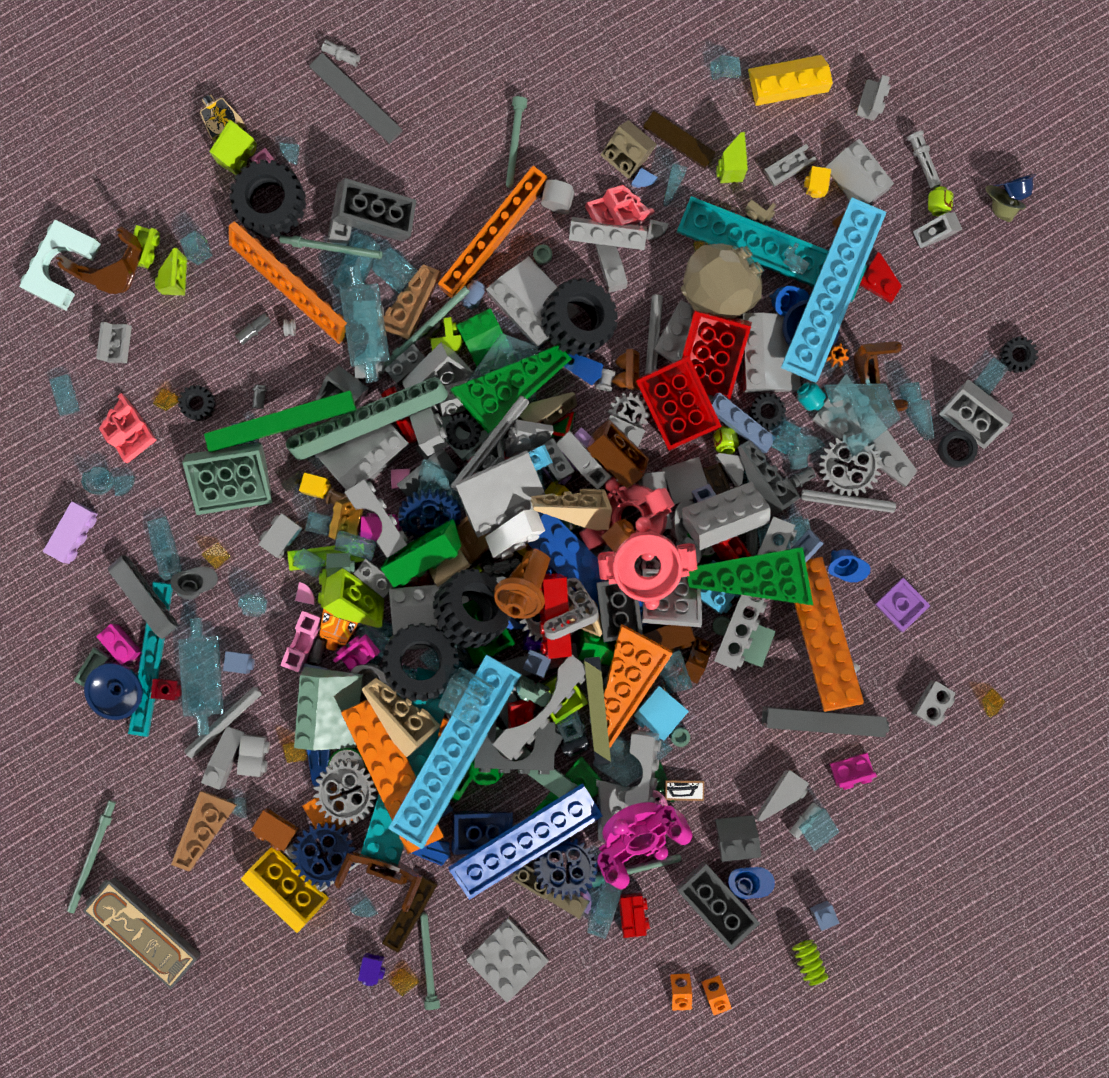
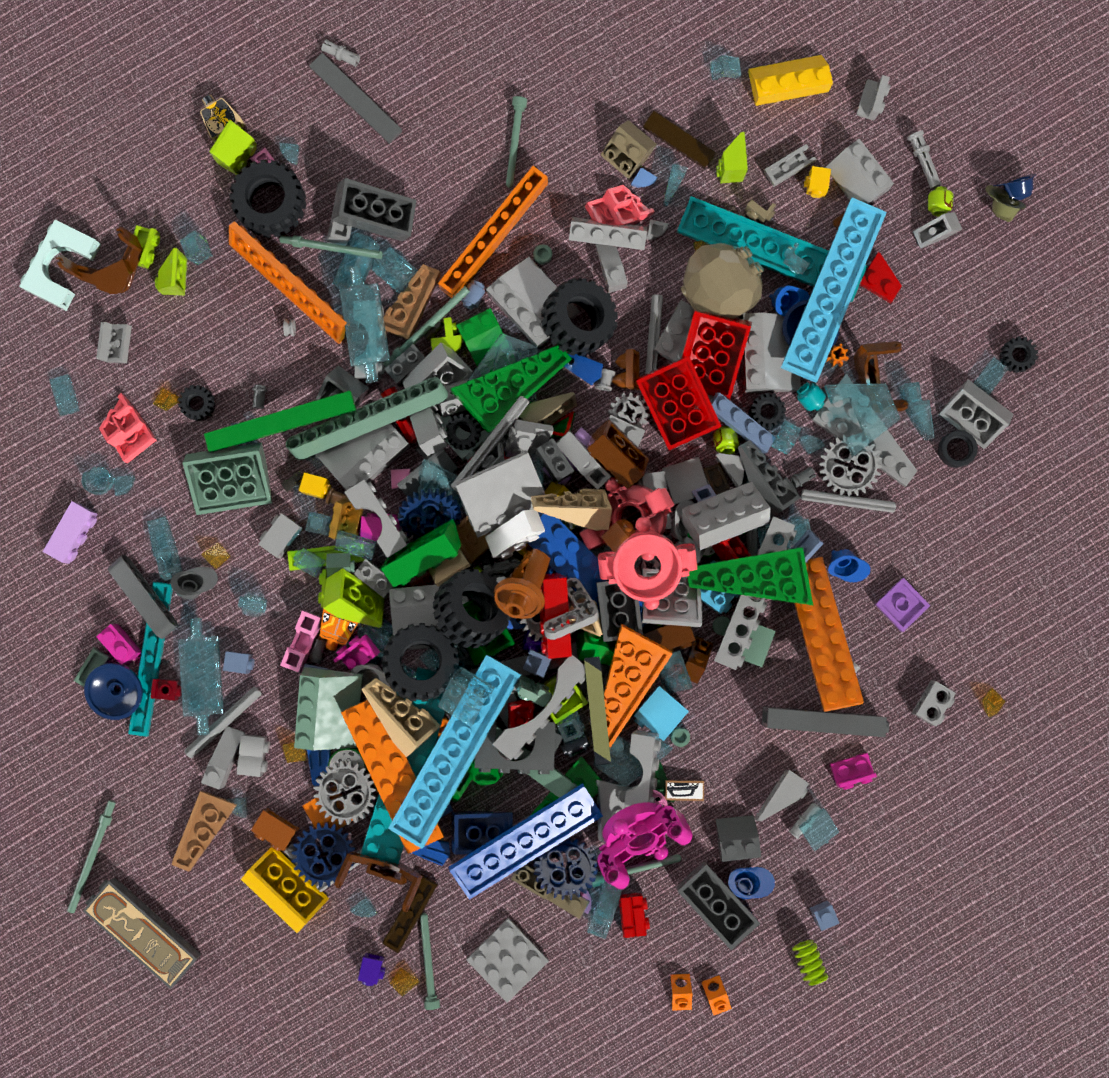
(253, 328): dark grey axle -> none
(305, 594): bright pink tile -> none
(540, 457): medium azure tile -> none
(557, 196): light grey piece -> none
(799, 454): clear light blue piece -> none

